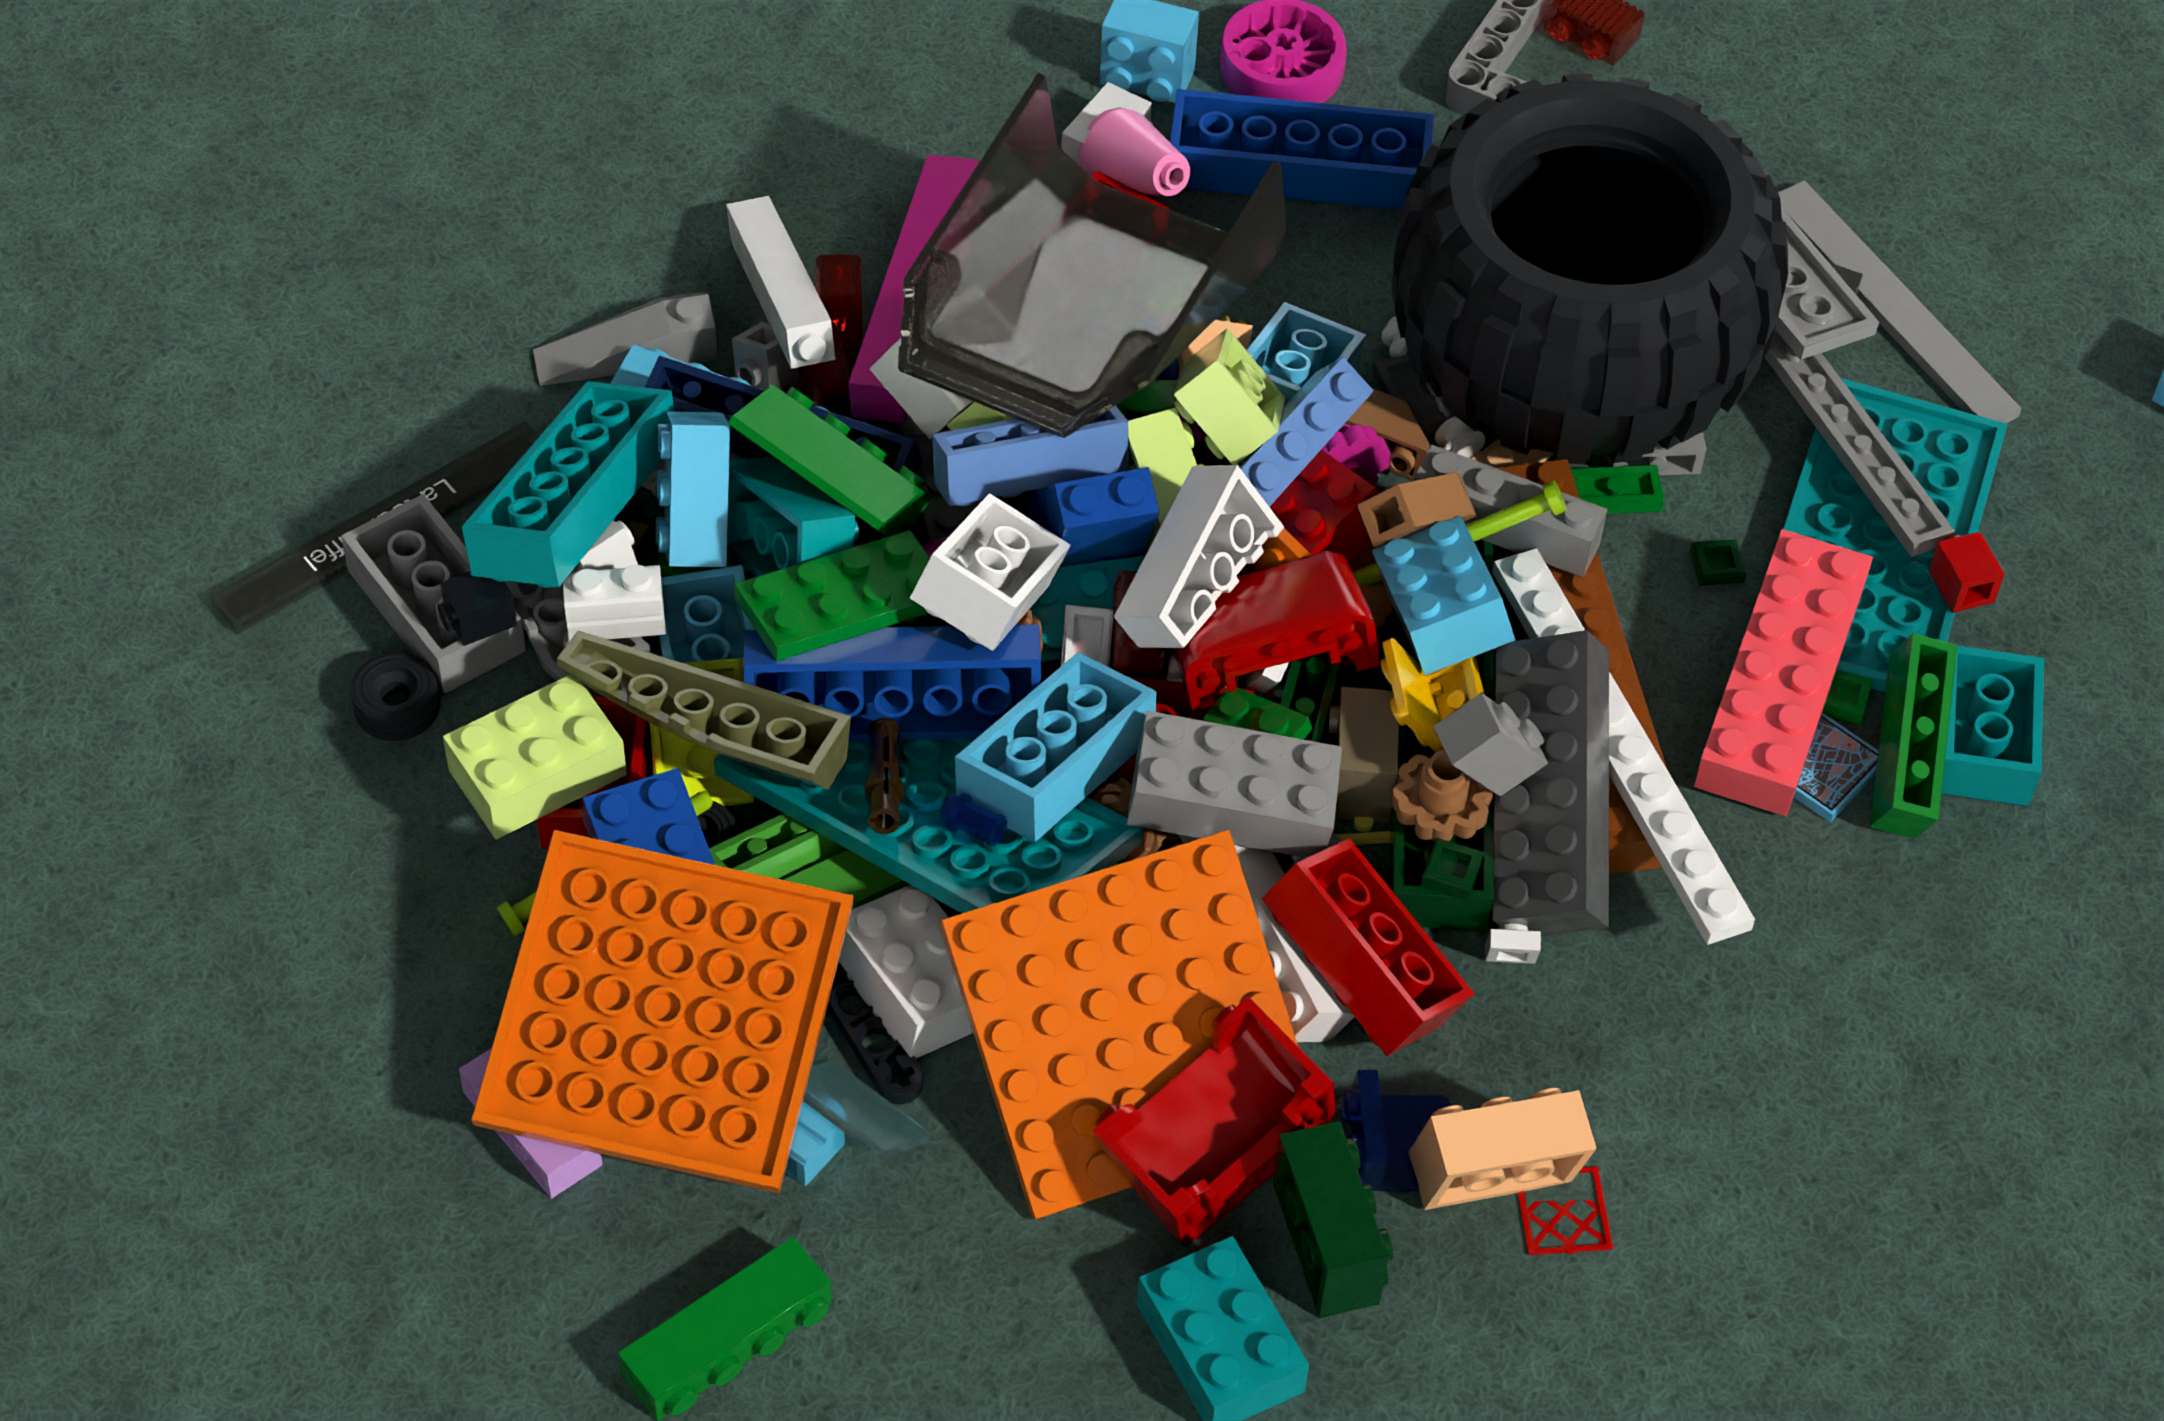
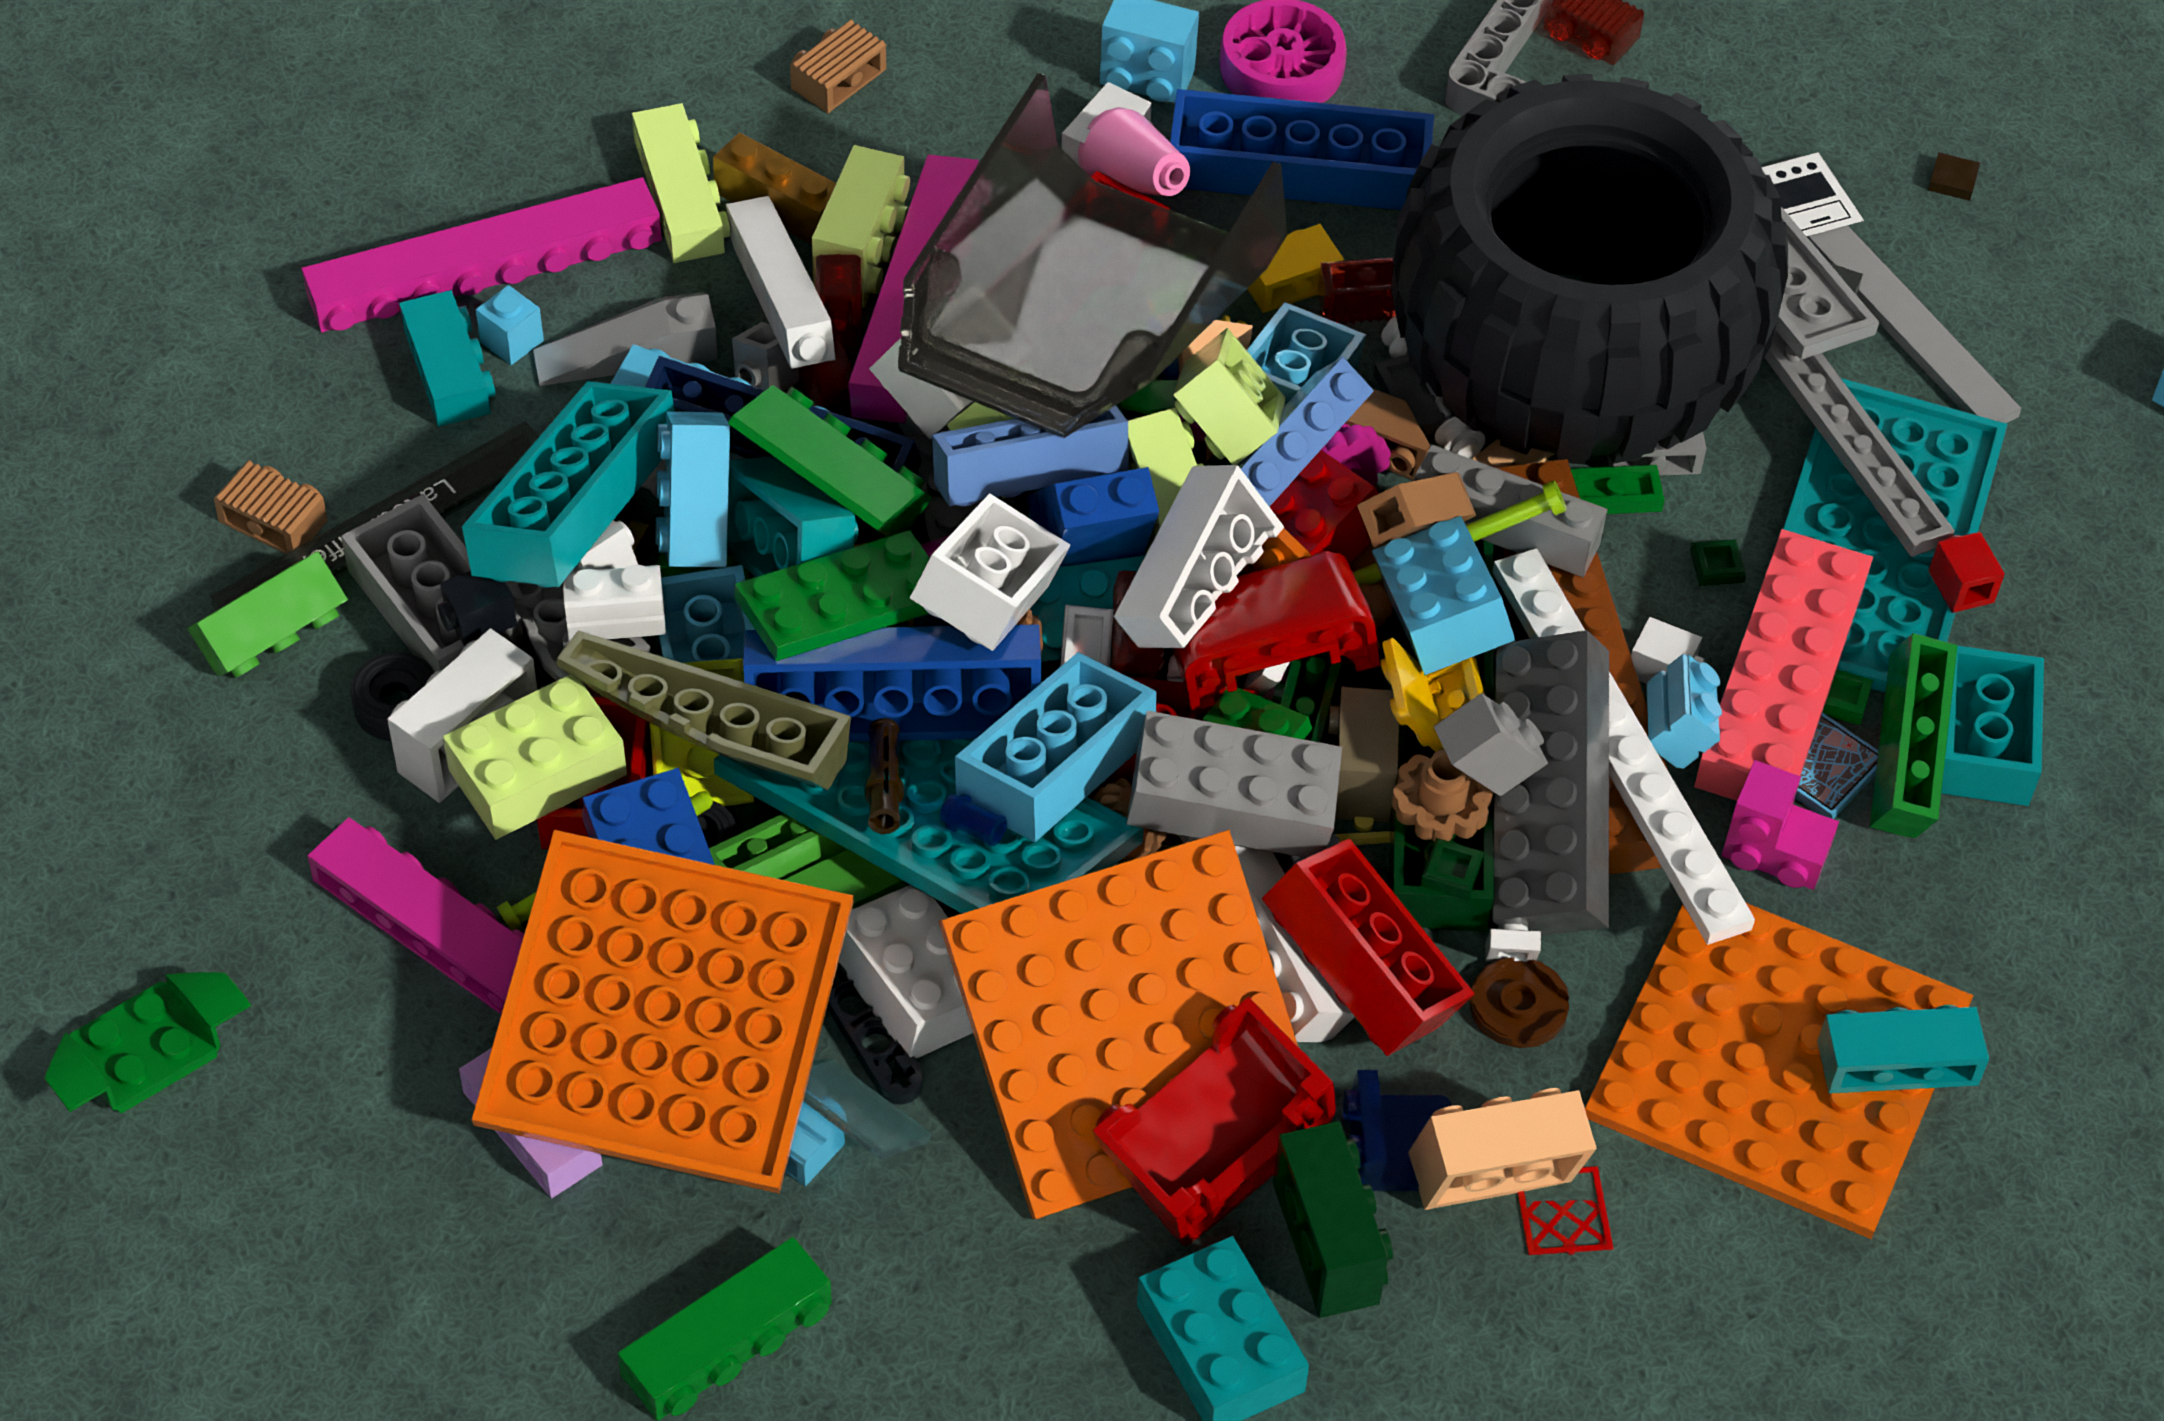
(145, 1041): none -> green piece
(268, 616): none -> bright green brick
(270, 507): none -> medium nougat brick
(418, 910): none -> dark pink brick
(447, 357): none -> teal brick
(476, 683): none -> white brick
(483, 254): none -> dark pink brick
(509, 325): none -> medium azure brick
(680, 182): none -> yellowish green brick
(752, 170): none -> pearl gold brick
(838, 66): none -> medium nougat brick
(865, 214): none -> yellowish green brick
(1294, 269): none -> yellow brick
(1356, 290): none -> clear red brick
(1517, 1018): none -> reddish brown tile
(1661, 645): none -> white brick
(1683, 710): none -> medium azure brick
(1732, 1073): none -> orange plate
(1774, 833): none -> dark pink brick
(1812, 194): none -> white sticker
(1902, 1049): none -> teal brick
(1954, 176): none -> dark brown tile

